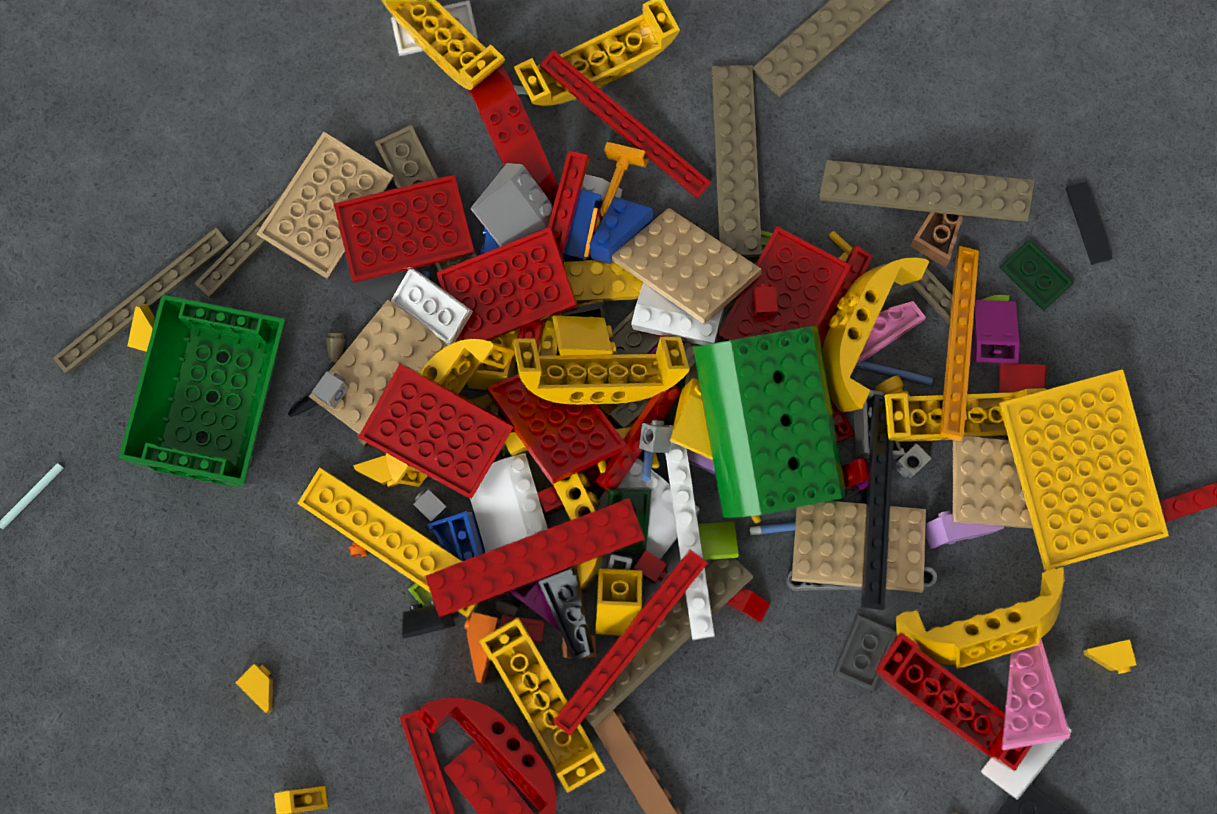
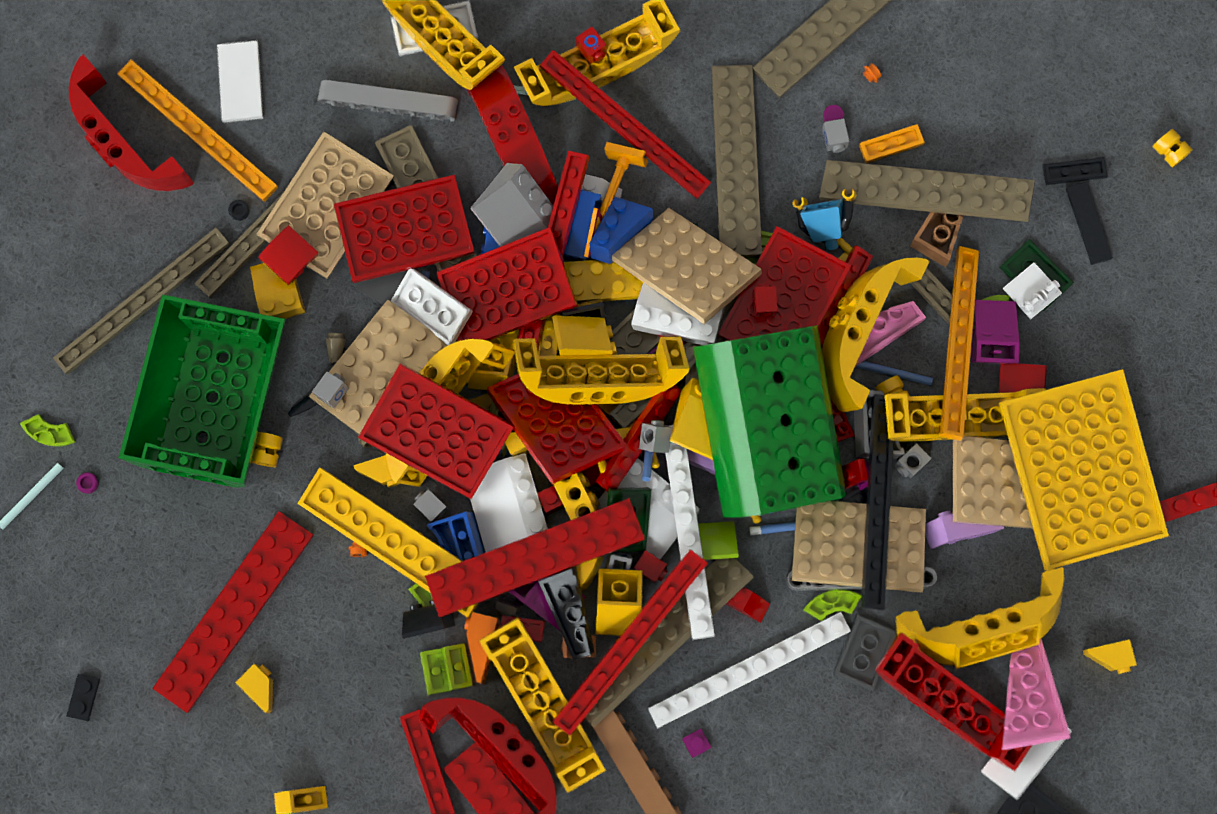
(48, 433): none -> lime tile
(83, 697): none -> black plate
(87, 483): none -> magenta tile
(109, 143): none -> red slope
(141, 327): yellow slope -> none
(197, 130): none -> light orange plate
(233, 612): none -> red plate
(239, 210): none -> black tile
(240, 81): none -> white tile
(268, 442): none -> yellow wheel
(274, 295): none -> yellow slope
(288, 255): none -> red slope
(387, 99): none -> light grey beam
(455, 667): none -> lime slope
(591, 45): none -> red brick
(696, 743): none -> magenta plate
(749, 670): none -> white plate
(825, 220): none -> dark azure torso
(832, 113): none -> magenta tile
(832, 601): none -> lime tile
(835, 135): none -> light grey brick
(872, 73): none -> orange plate
(891, 143): none -> light orange plate
(1032, 290): none -> white hinge
(1075, 171): none -> black tile
(1167, 142): none -> yellow wheel

